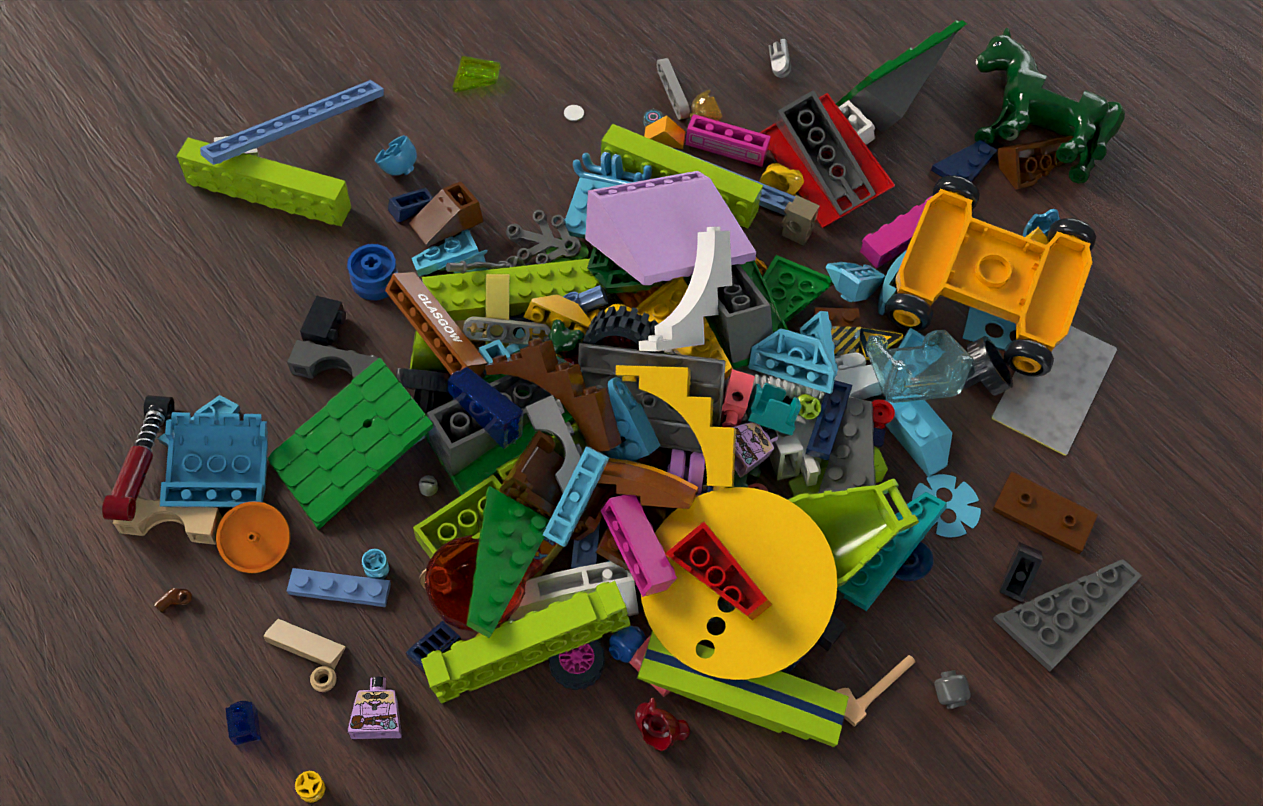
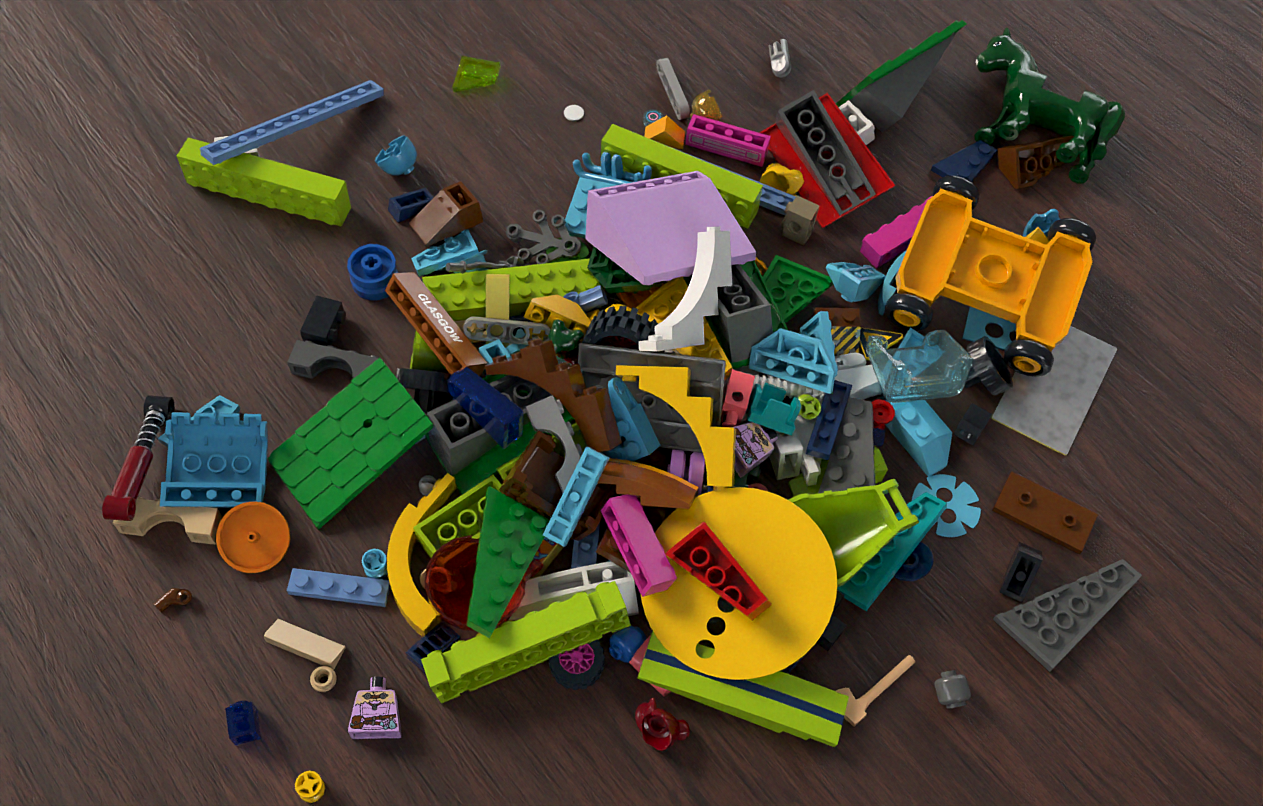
(402, 540): none -> yellow arch
(972, 424): none -> black brick

